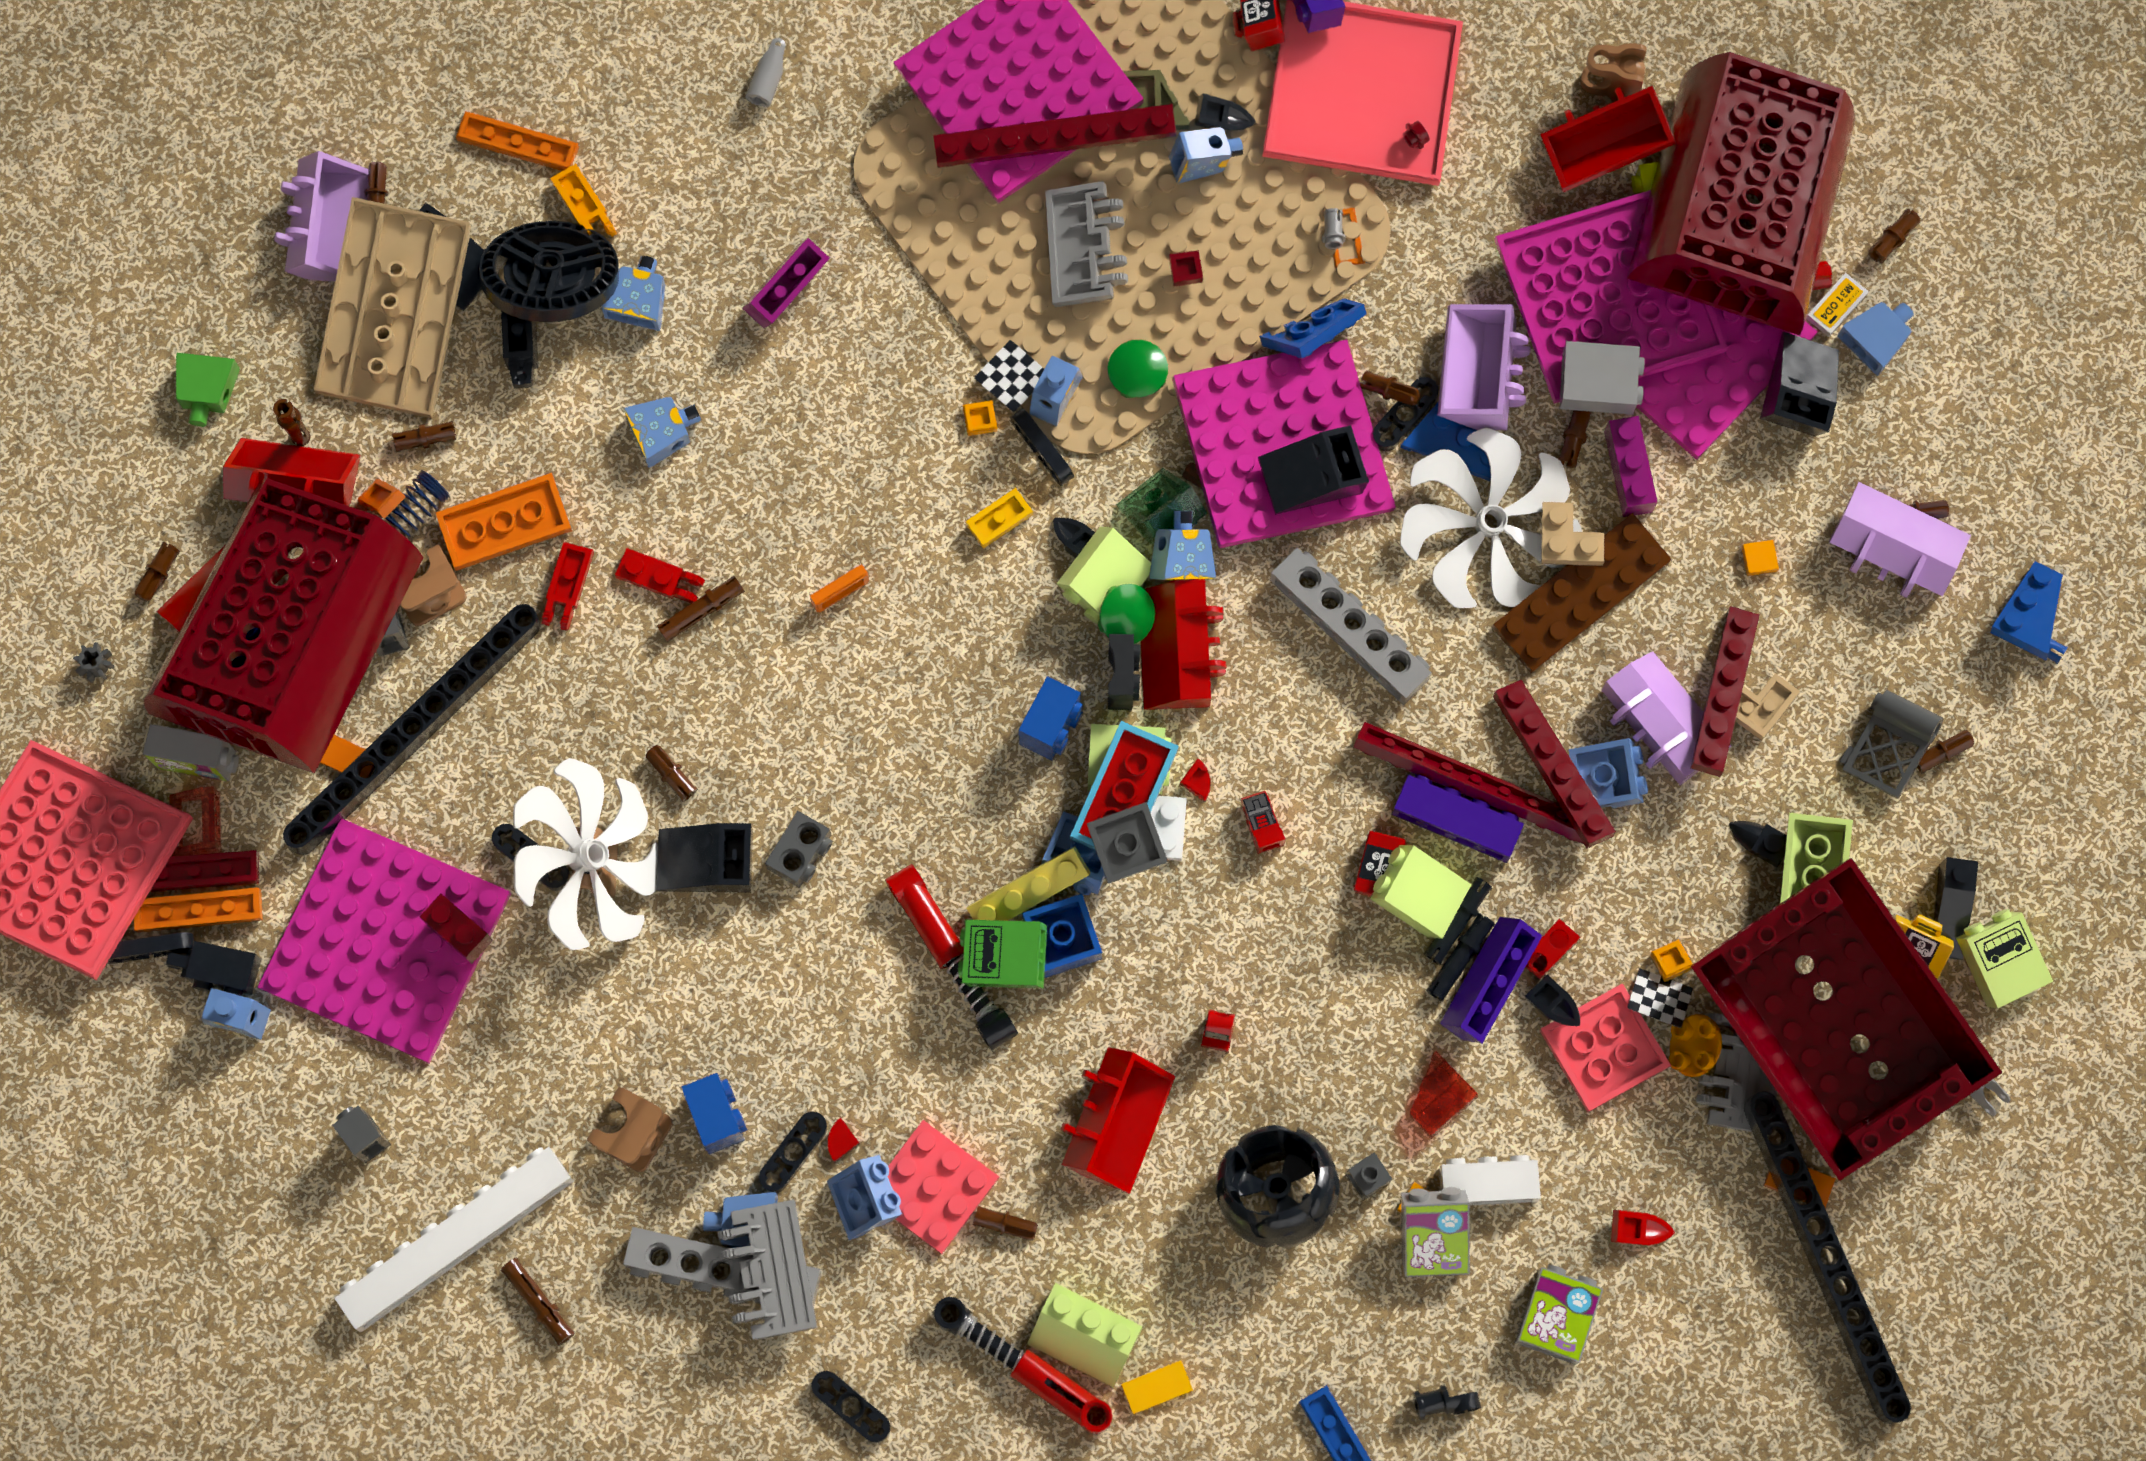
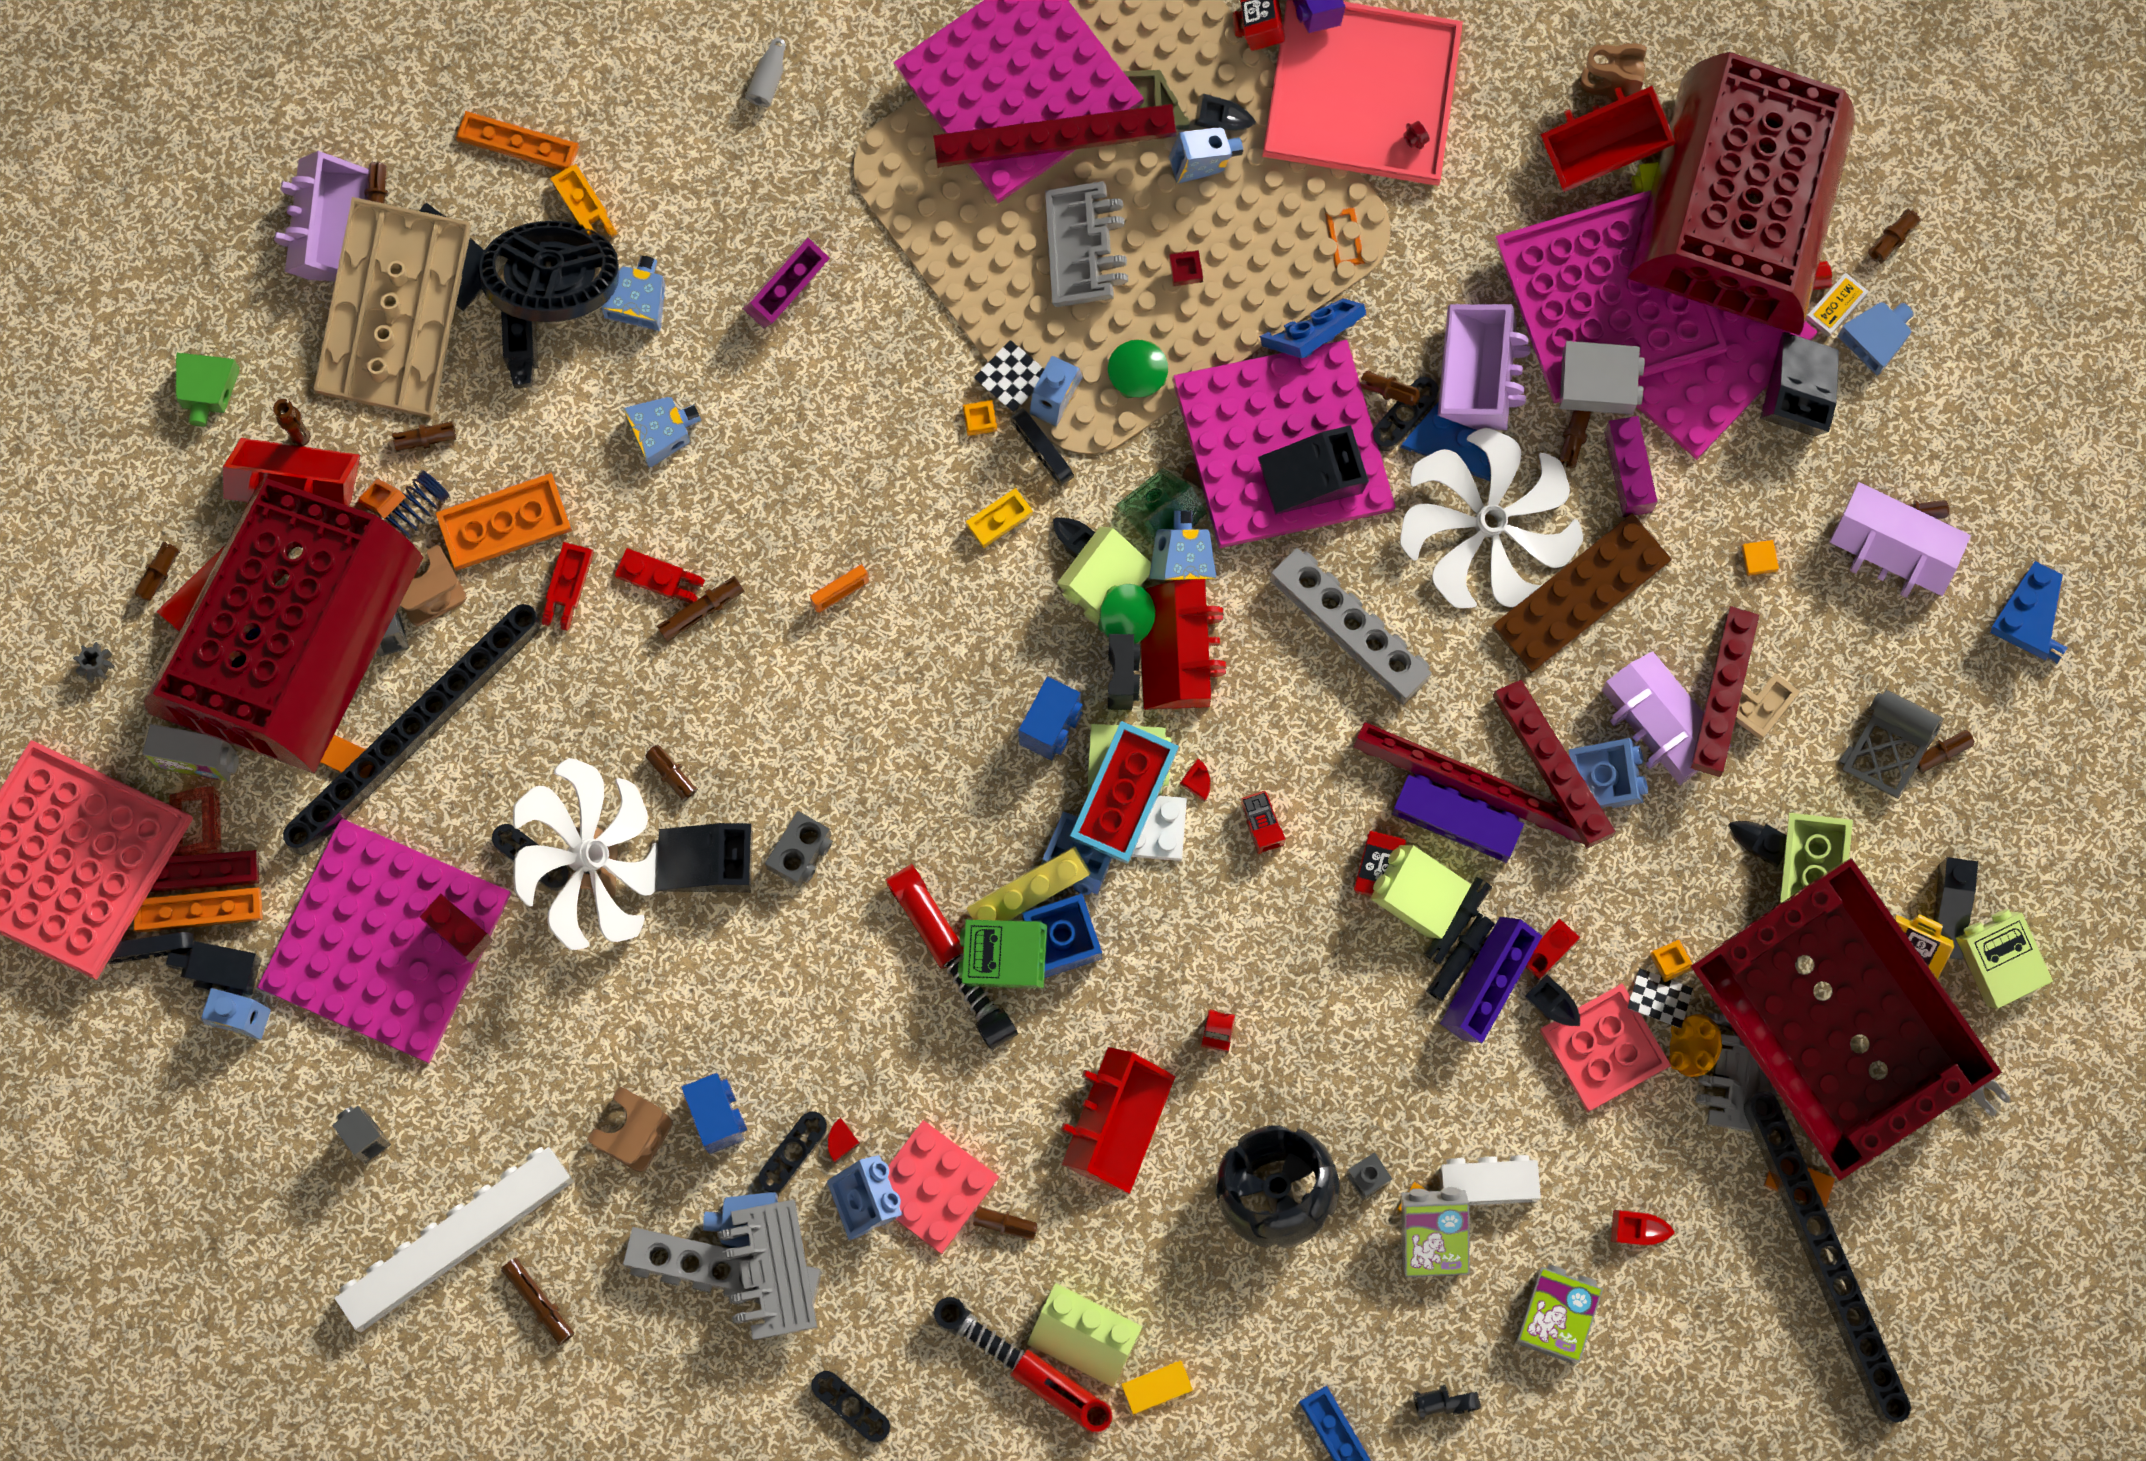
(1127, 843): dark grey plate -> none
(1333, 234): light grey pin -> none
(1440, 1097): clear red wing -> none
(1563, 545): tan plate -> none

